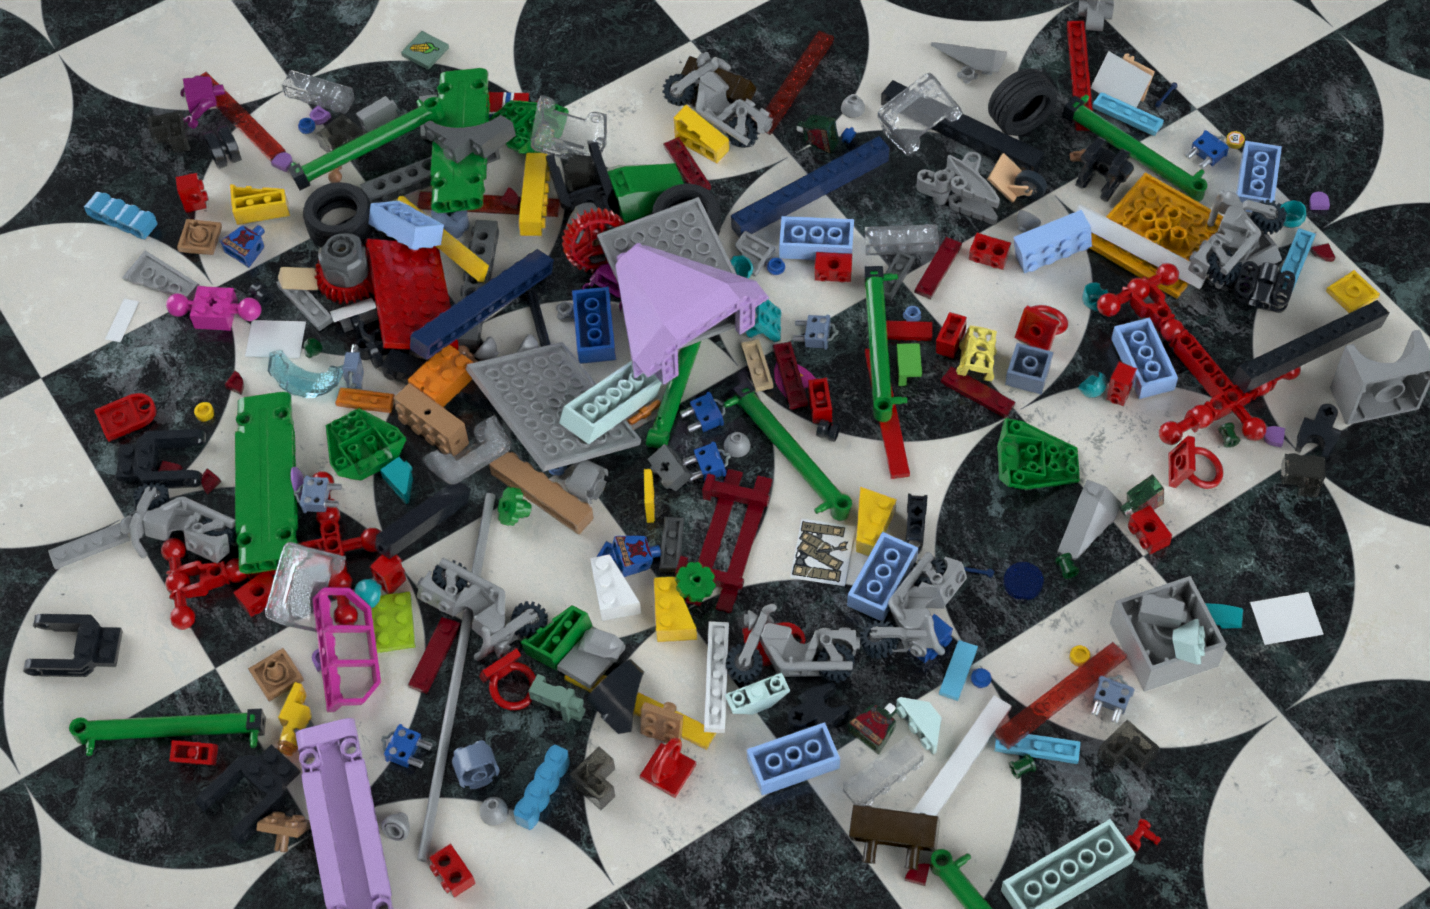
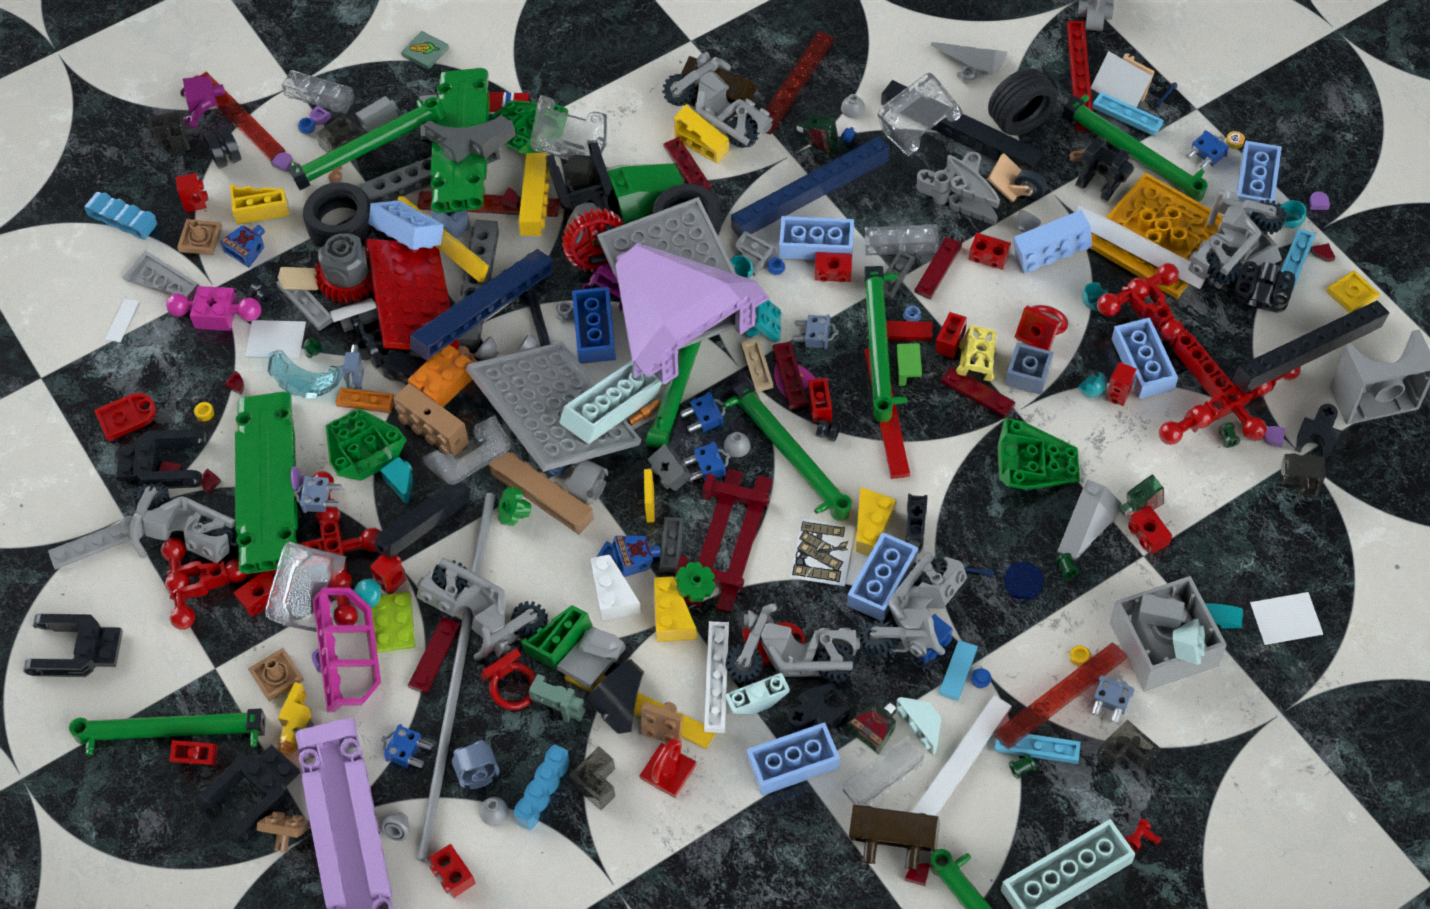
(1183, 462): red tile -> none

